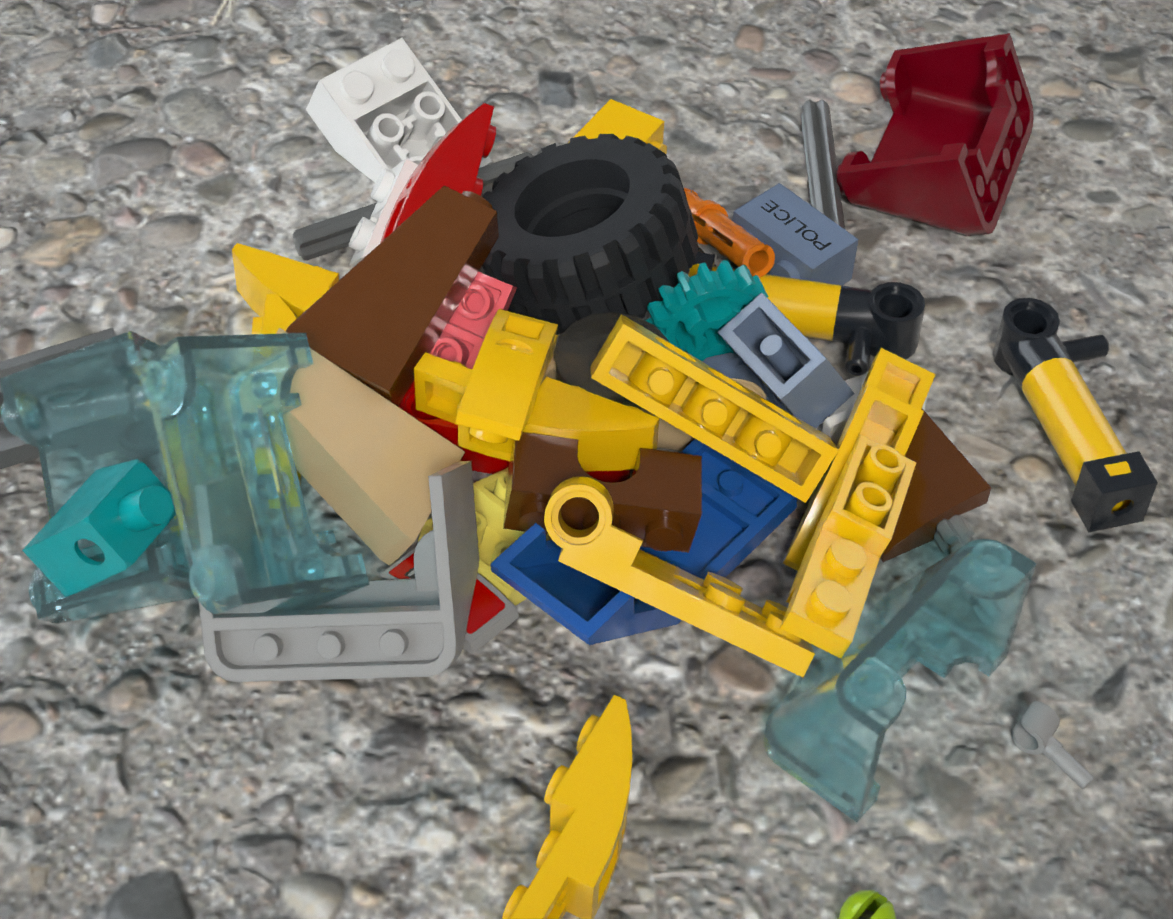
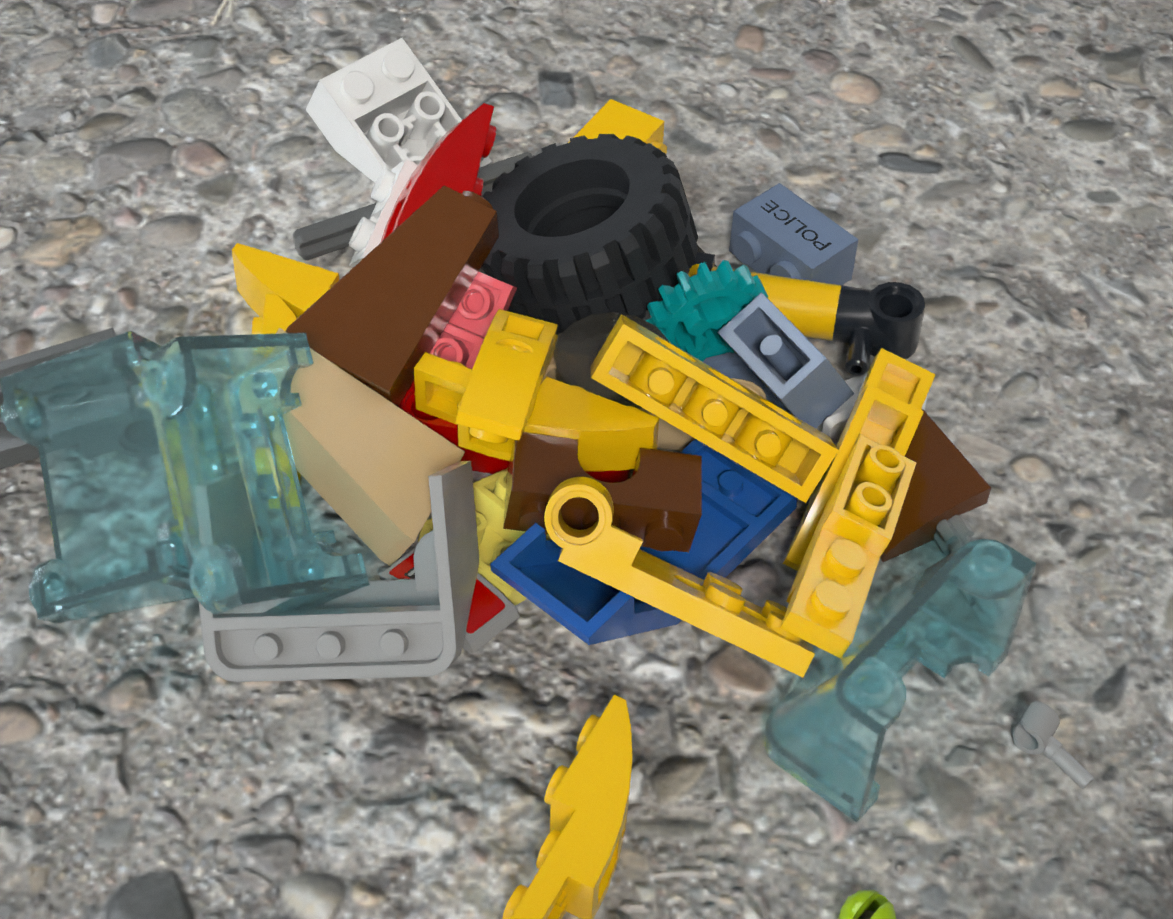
(118, 511): teal torso -> none
(728, 237): orange pin -> none
(821, 160): dark grey axle -> none
(951, 136): dark red windscreen -> none
(1109, 483): piece -> none

